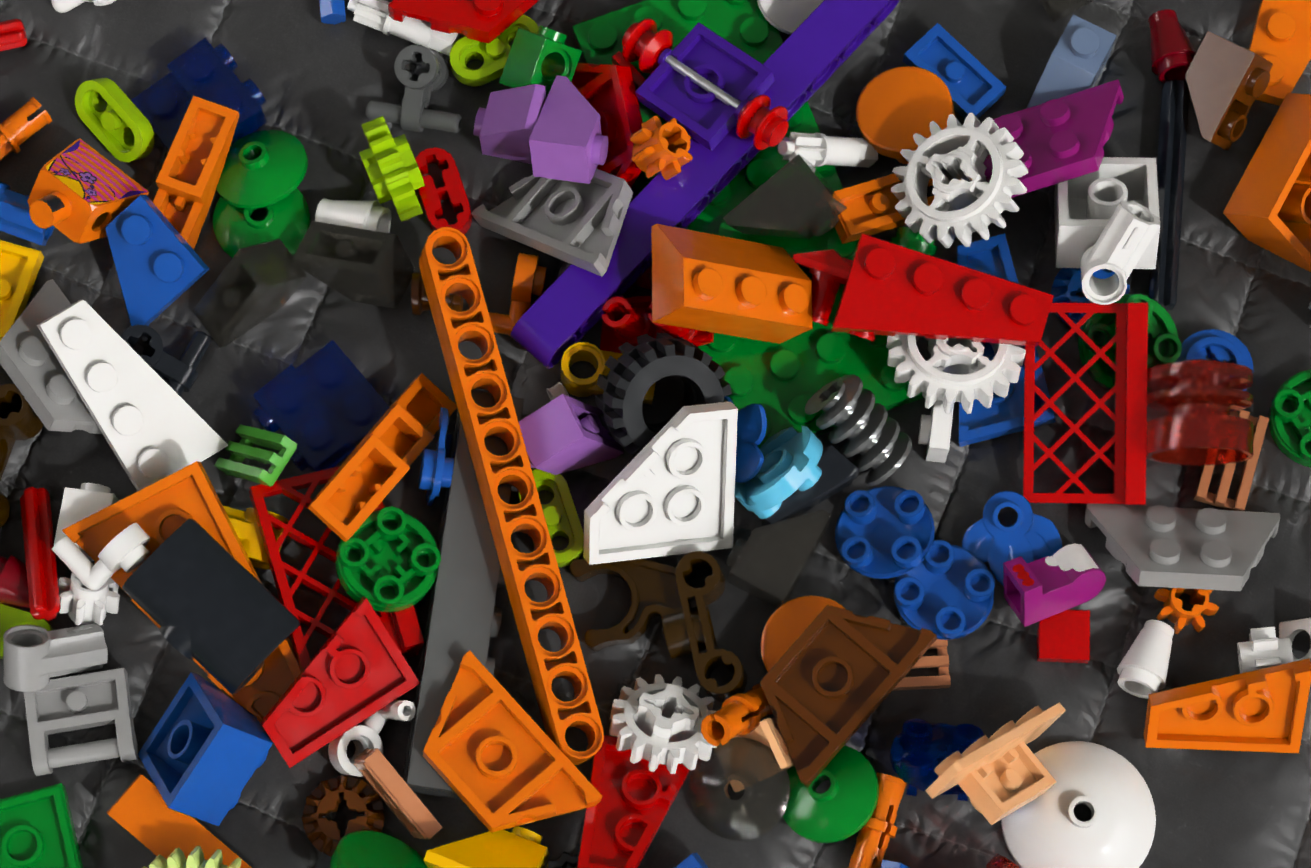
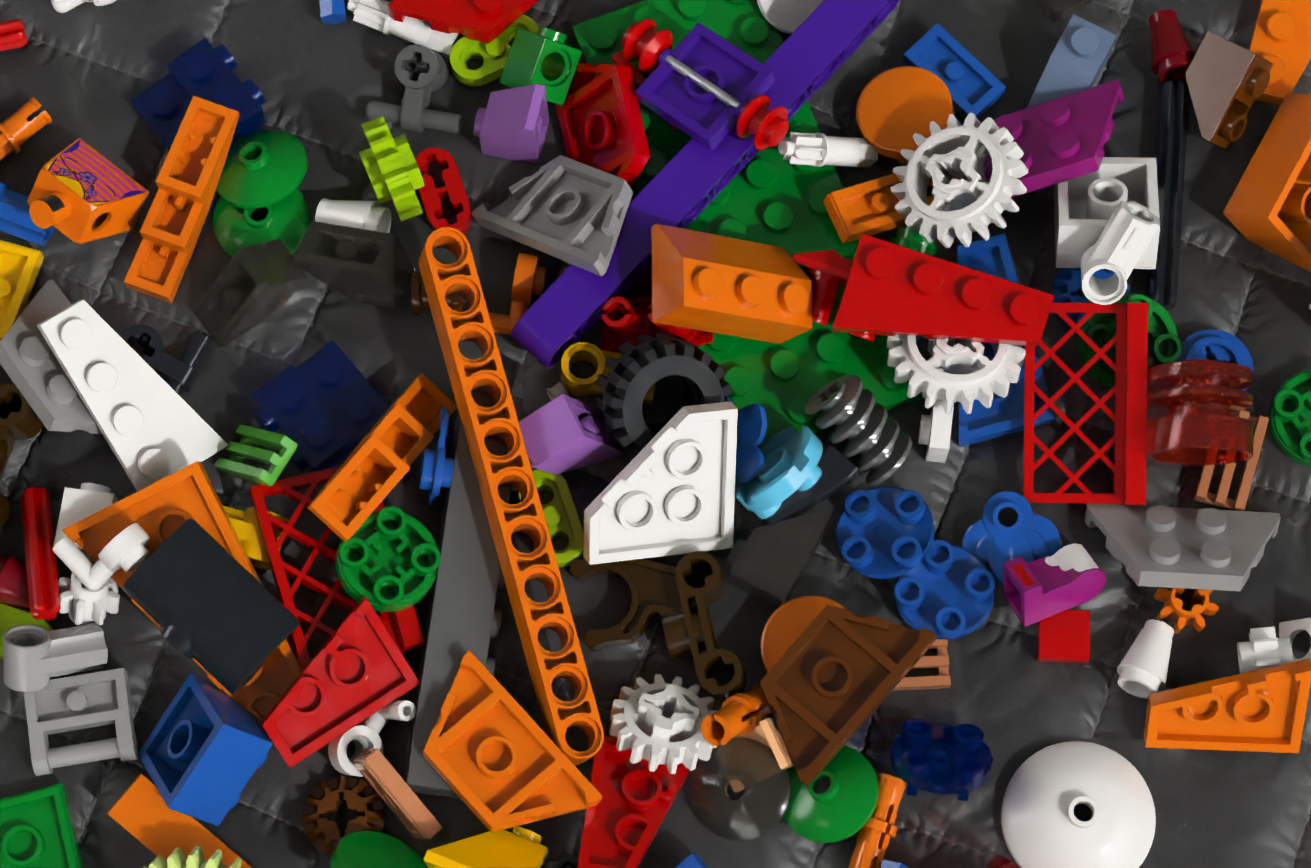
(115, 124): lime plate -> none
(151, 260): blue wing -> none
(567, 136): medium lavender slope -> none
(661, 147): orange gear -> none
(789, 204): clear smoke slope -> none
(1000, 770): light nougat bracket -> none

